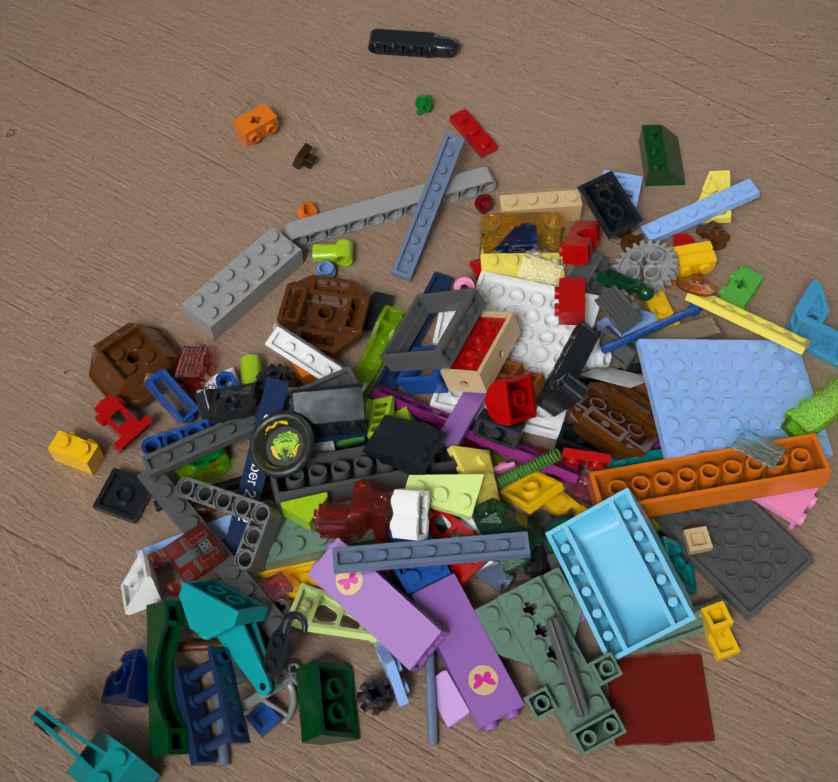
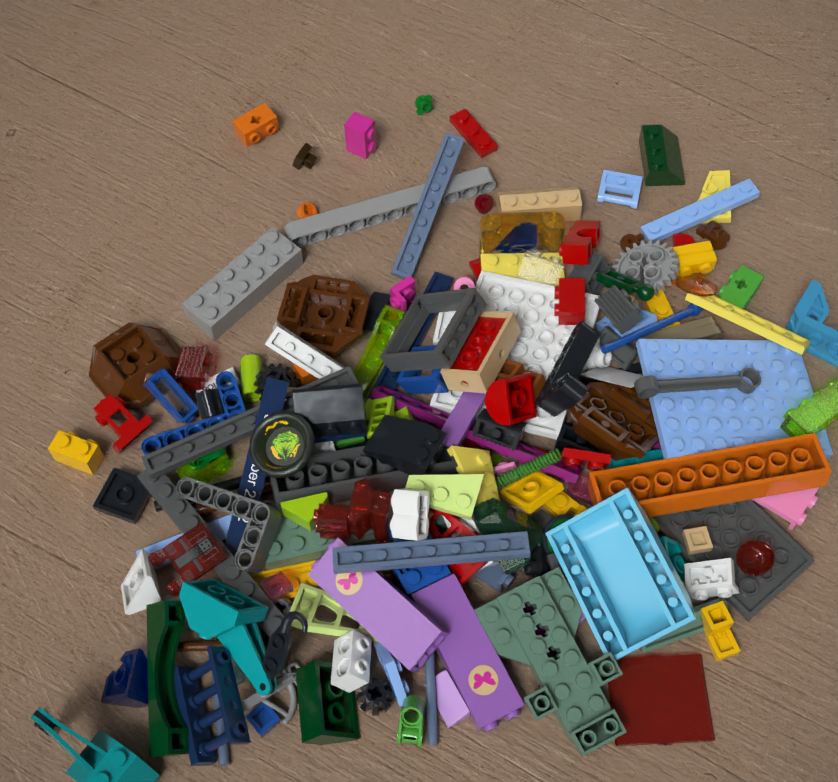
(233, 403): black plate -> none
(326, 269): medium blue plate -> none
(340, 253): lime piece -> none
(351, 661): none -> white brick
(360, 135): none -> dark pink brick
(403, 294): none -> dark pink bracket
(411, 724): none -> bright green piece
(412, 44): black piece -> none
(567, 667): dark grey axle -> none
(611, 206): black slope -> none
(649, 386): none -> dark grey piece
(710, 579): none -> white bracket
(755, 558): none -> clear red hair
(756, 450): clear light blue tile -> none

